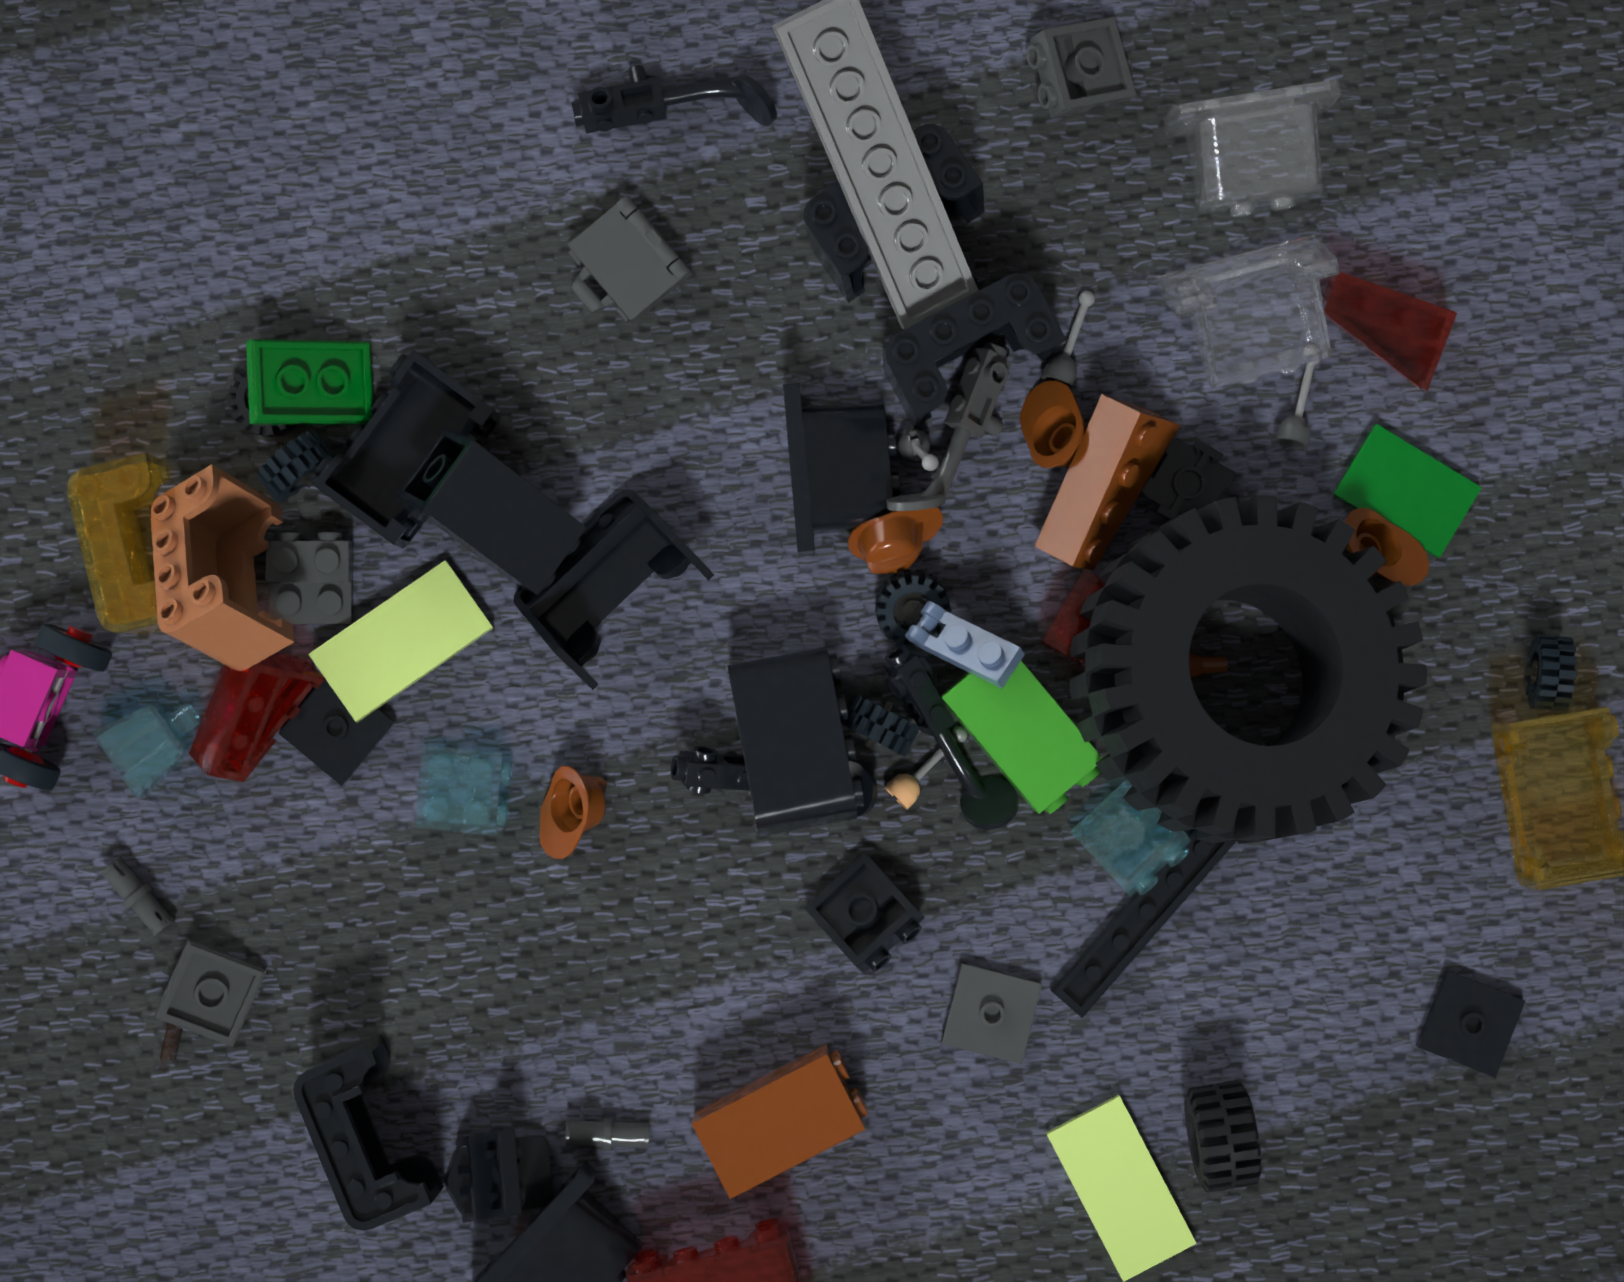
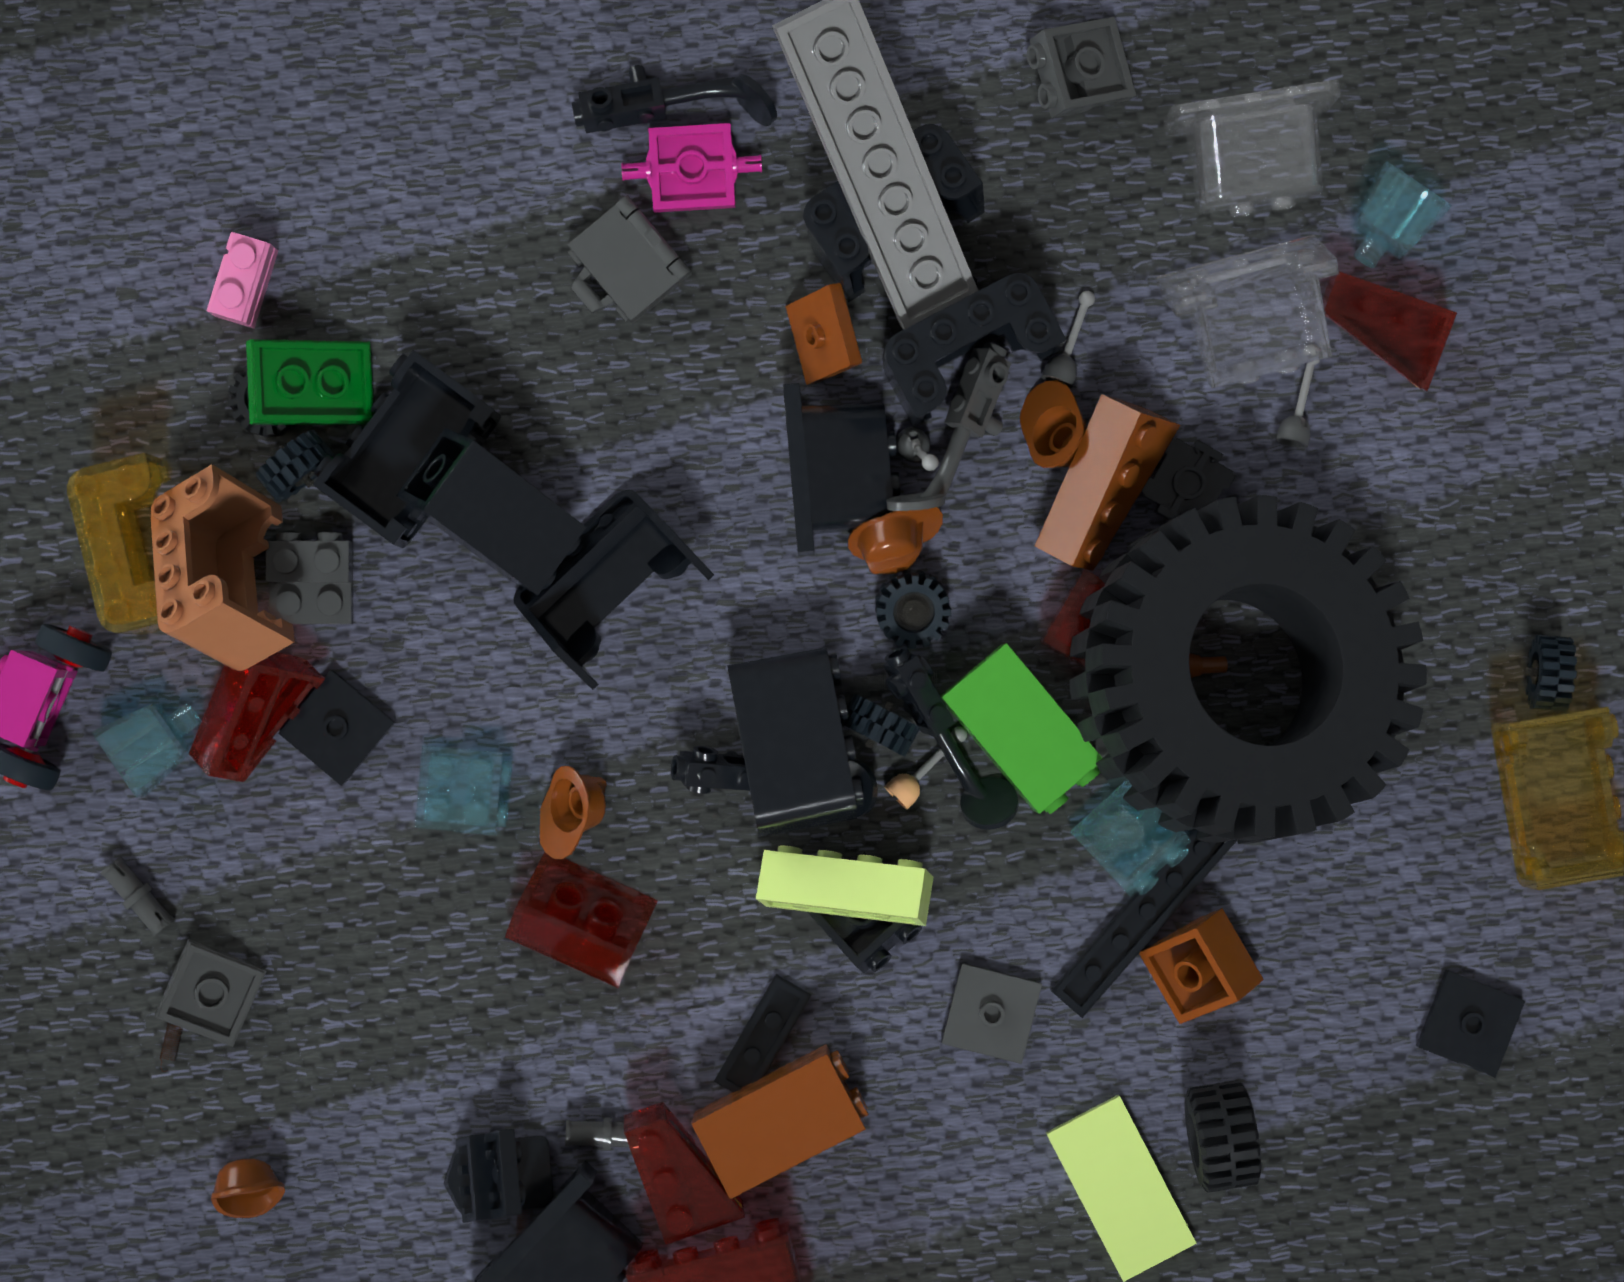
(242, 280): none -> bright pink brick
(246, 1189): none -> dark orange helmet
(349, 1146): black windscreen -> none
(400, 641): yellowish green tile -> none
(581, 919): none -> clear red slope
(677, 1175): none -> clear red wedge
(691, 167): none -> dark pink plate
(763, 1034): none -> black tile
(824, 334): none -> dark orange plate
(845, 886): none -> yellowish green brick
(965, 645): sand blue plate -> none
(1201, 967): none -> dark orange slope
(1395, 215): none -> clear light blue torso
(1403, 553): dark orange piece -> none
(1407, 489): green tile -> none

